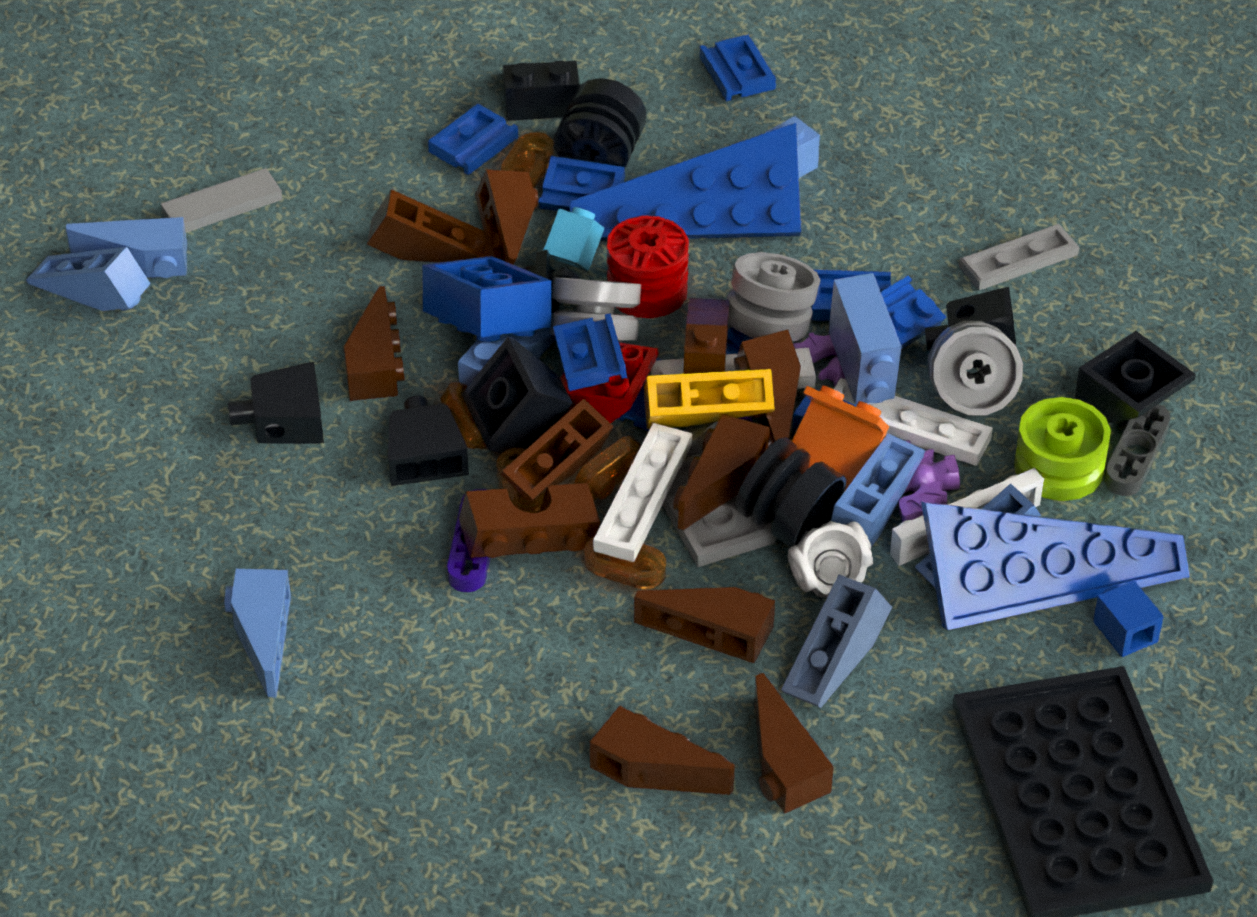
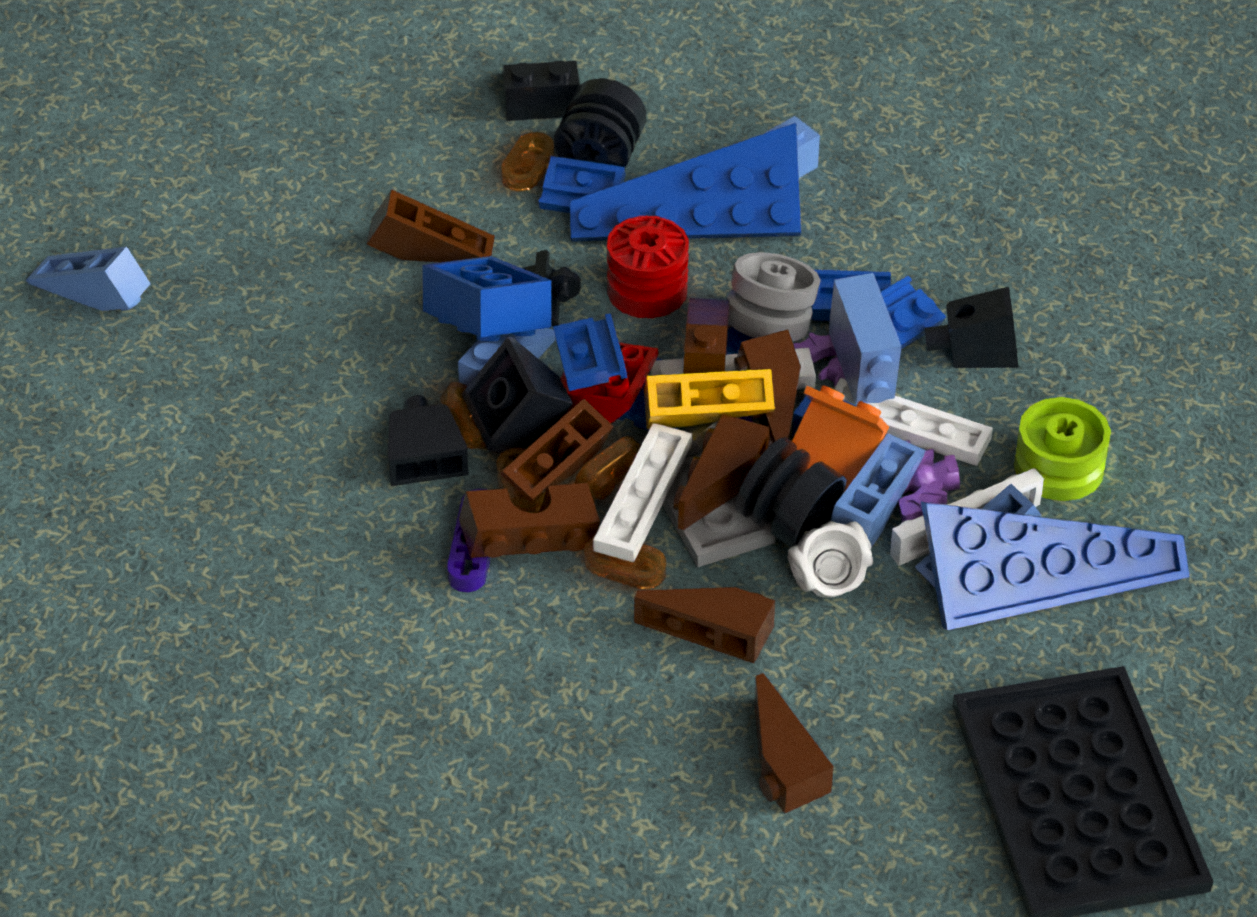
(154, 243): medium blue slope -> none
(224, 200): light grey tile -> none
(260, 618): medium blue slope -> none
(282, 406): black torso -> none
(371, 350): reddish brown slope -> none
(472, 139): blue plate -> none
(505, 210): reddish brown slope -> none
(574, 238): medium azure brick -> none
(595, 300): light grey wheel -> none
(651, 757): reddish brown slope -> none
(737, 67): blue plate -> none
(837, 640): sand blue slope -> none
(980, 391): light grey wheel -> none
(1018, 257): light grey tile -> none
(1127, 618): blue brick -> none
(1130, 378): black slope -> none
(1141, 463): dark grey beam -> none

